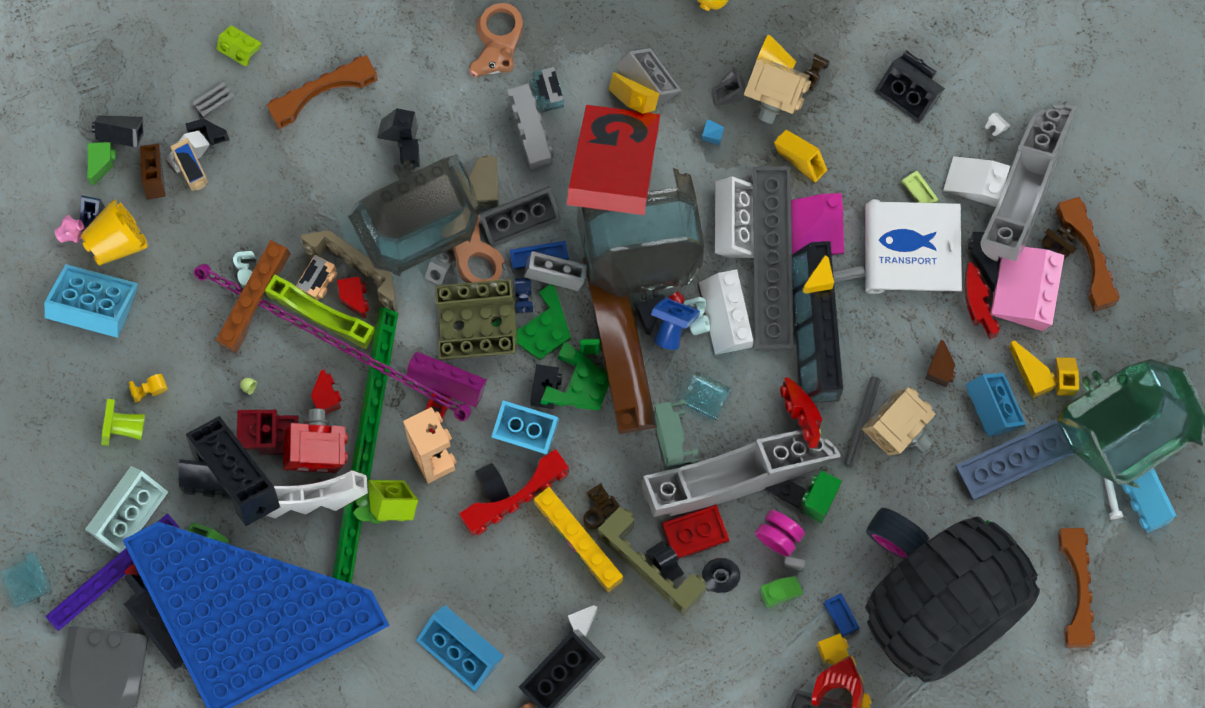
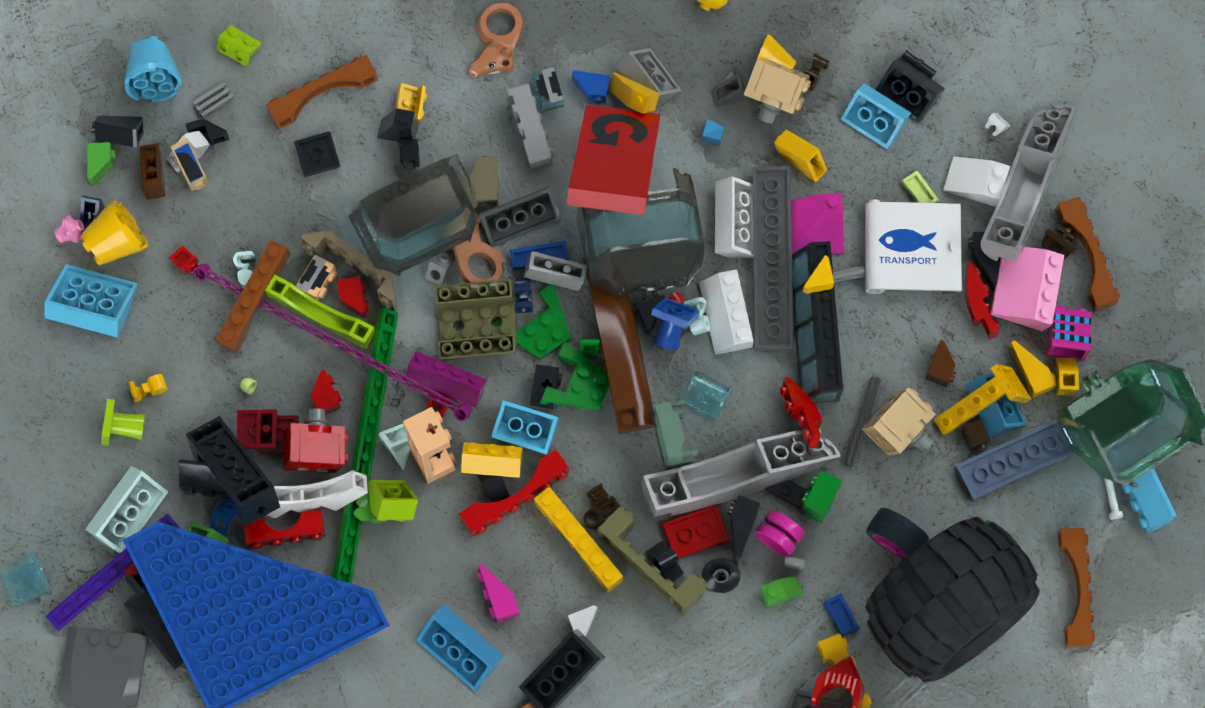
(151, 71): none -> medium azure cone
(184, 260): none -> red bracket
(225, 513): none -> blue bracket
(308, 527): none -> red arch
(317, 154): none -> black plate
(396, 443): none -> light aqua slope
(411, 99): none -> yellow bracket
(491, 459): none -> yellow slope
(501, 598): none -> dark pink slope
(592, 85): none -> blue slope
(743, 515): none -> black slope
(875, 116): none -> medium azure slope
(976, 436): none -> dark brown brick
(1004, 383): none -> yellow bracket
(1069, 334): none -> dark pink slope

